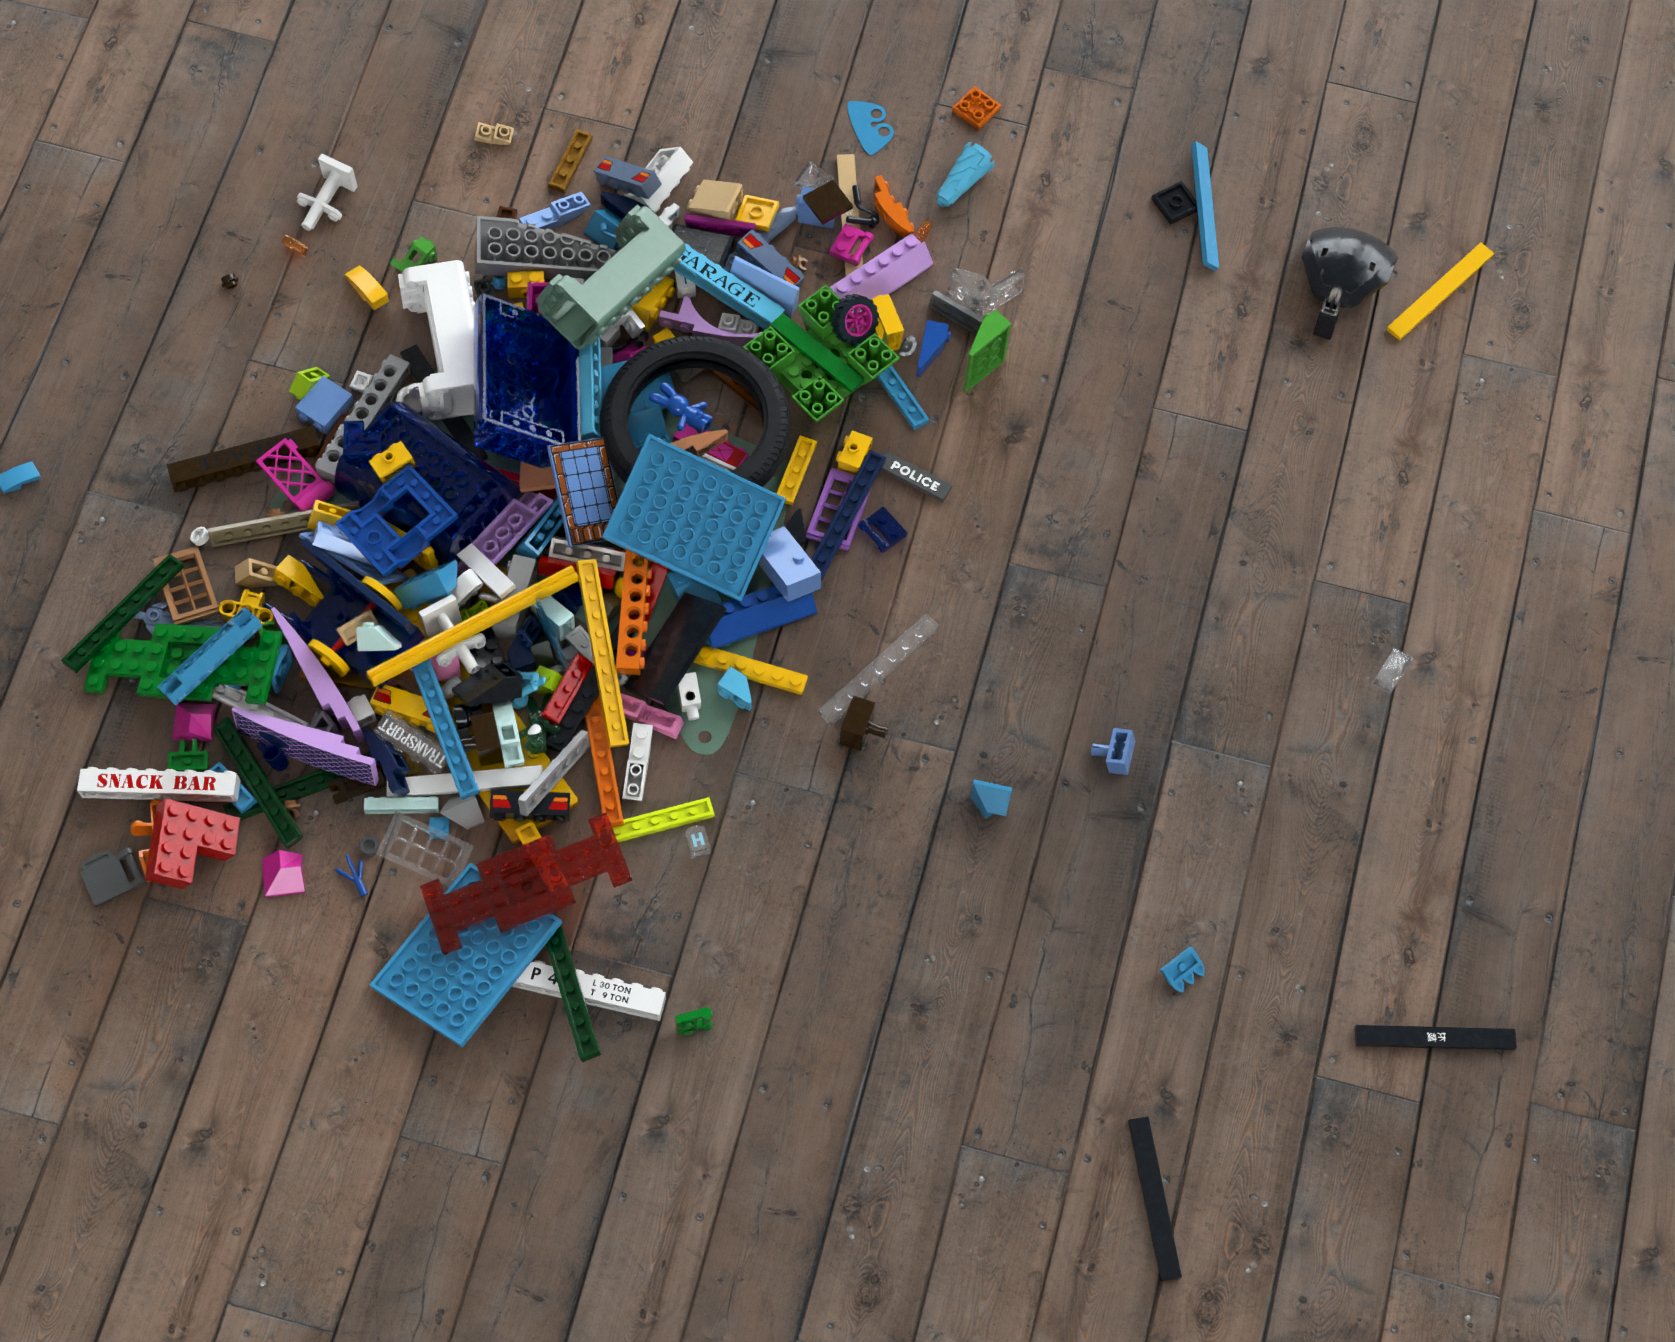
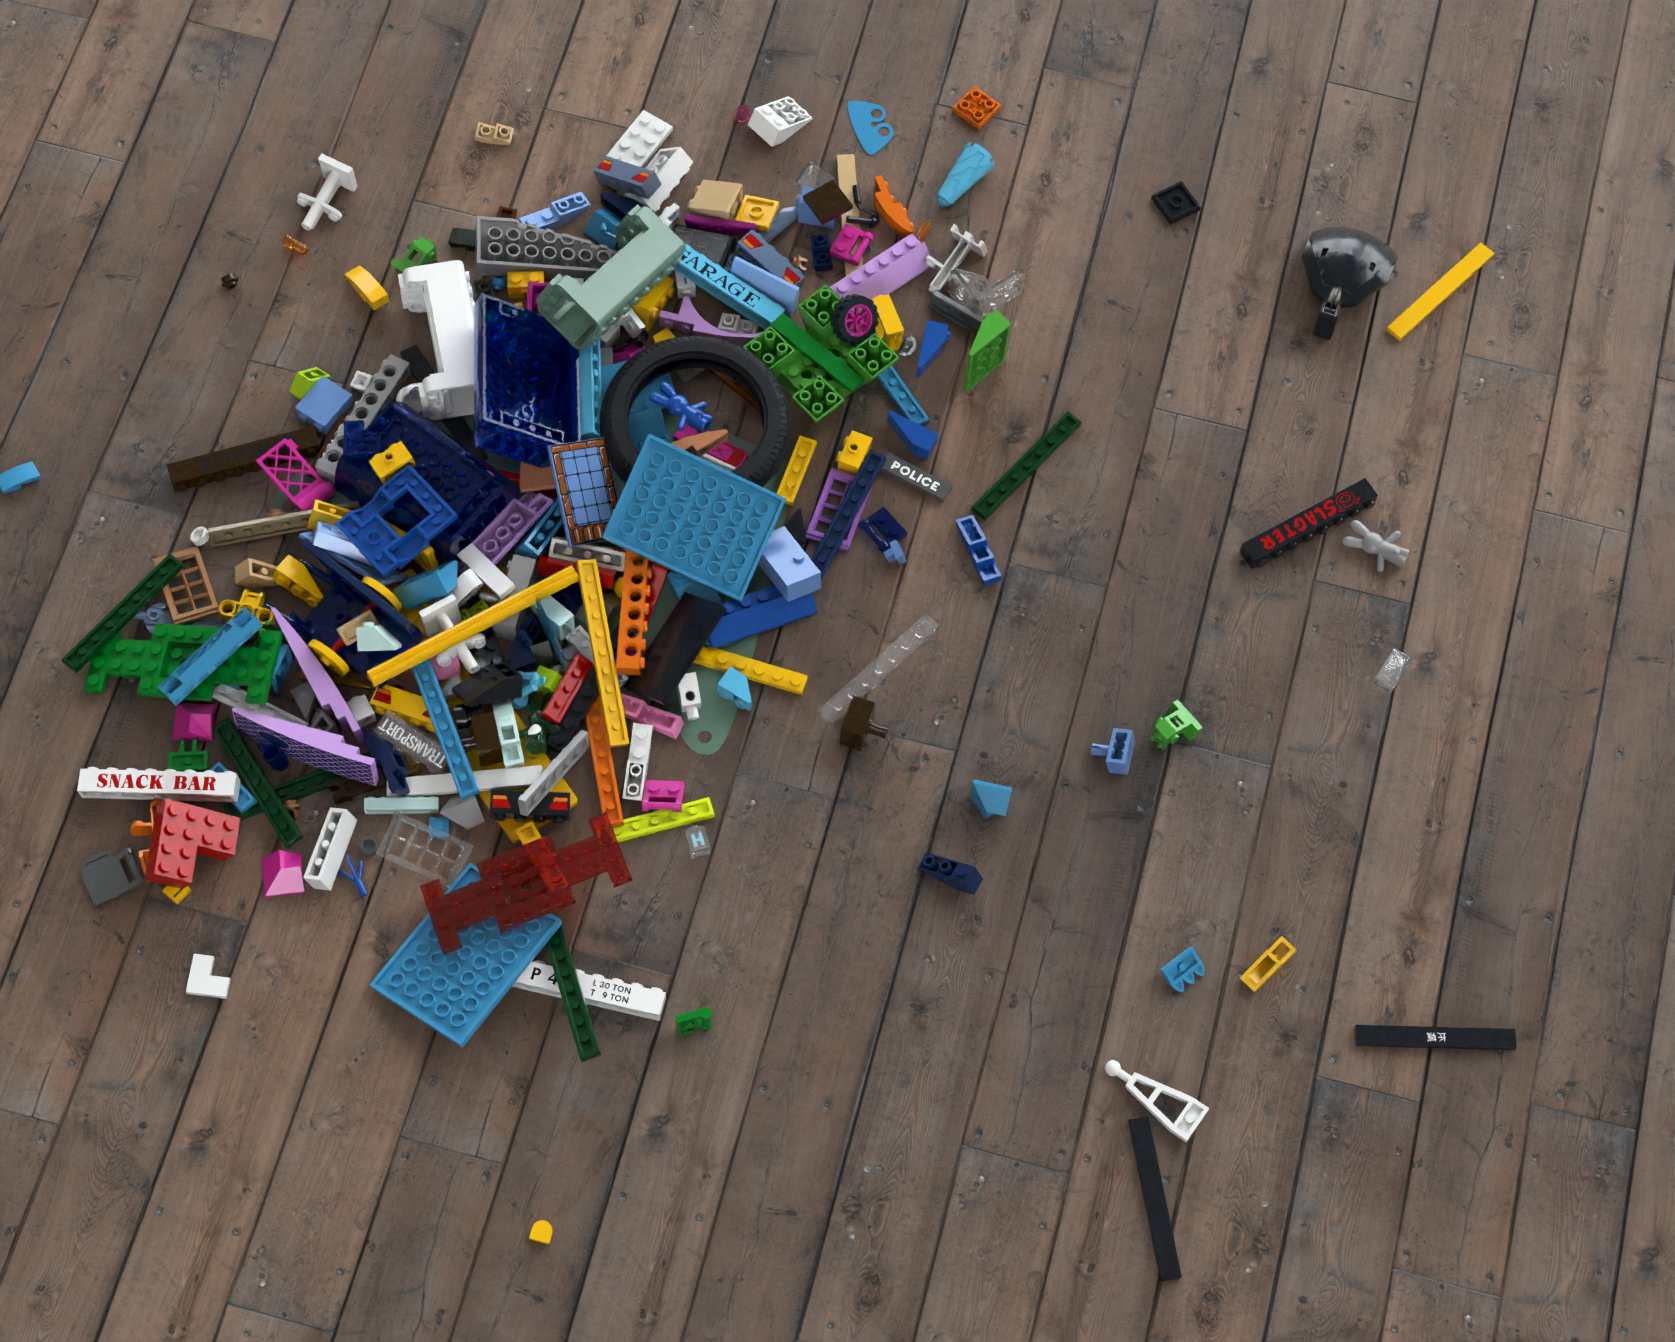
(176, 894): none -> yellow tile
(202, 982): none -> white tile
(305, 700): none -> light grey slope
(330, 849): none -> white brick
(462, 238): none -> pearl dark grey slope
(541, 1232): none -> yellow tile
(570, 161): pearl gold tile -> none
(641, 140): none -> white plate
(663, 791): none -> dark pink plate
(743, 109): none -> clear pink plate
(778, 120): none -> white slope
(820, 252): none -> dark blue slope
(895, 553): none -> medium blue tile
(916, 437): none -> blue slope
(951, 872): none -> dark blue slope
(965, 244): none -> white piece
(978, 550): none -> blue slope
(1026, 466): none -> dark green tile
(1166, 732): none -> bright green tile
(1187, 1120): none -> white plate
(1205, 206): dark azure tile -> none
(1268, 964): none -> yellow slope
(1308, 524): none -> black brick
(1374, 544): none -> light grey animal

